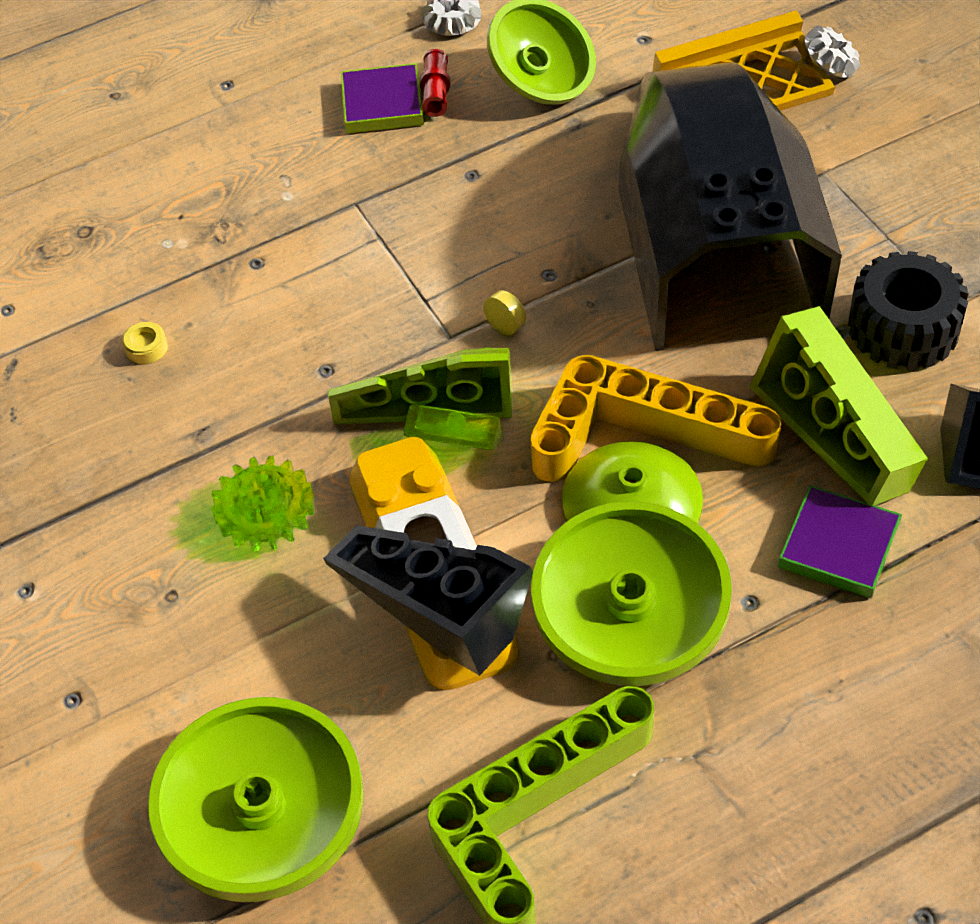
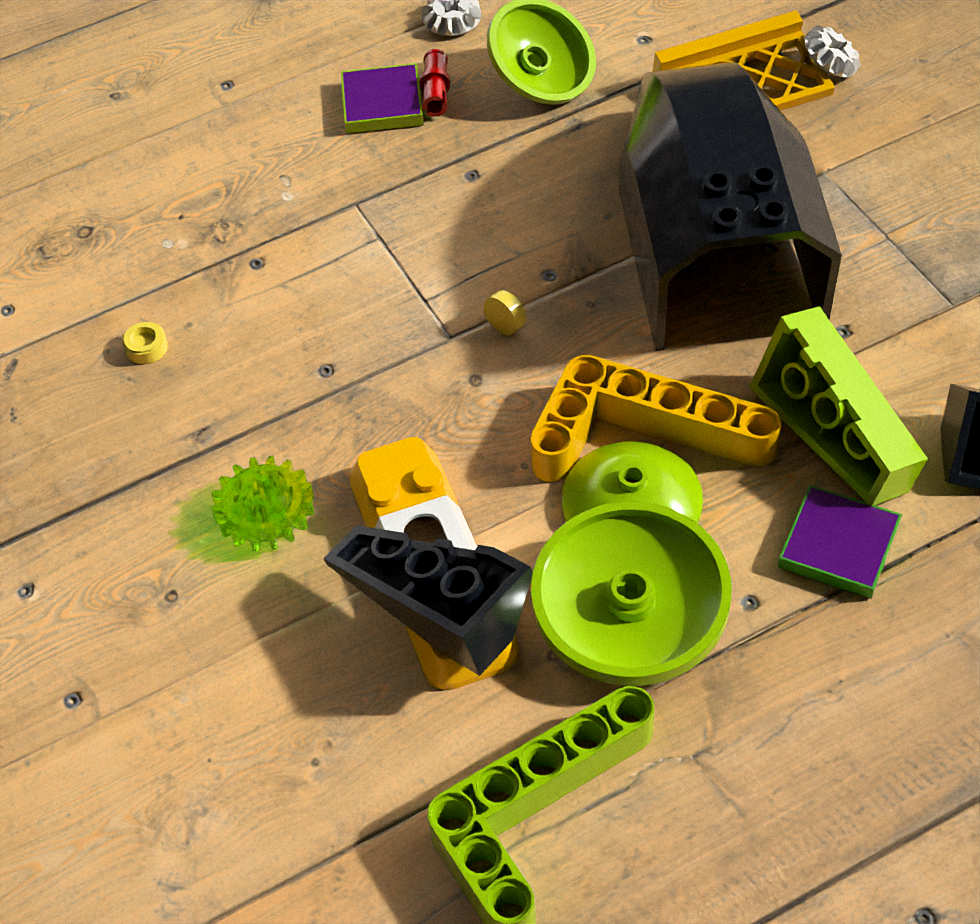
(256, 799): lime dish -> none
(453, 427): clear neon green slope -> none
(458, 381): lime wedge -> none
(902, 336): black tyre -> none

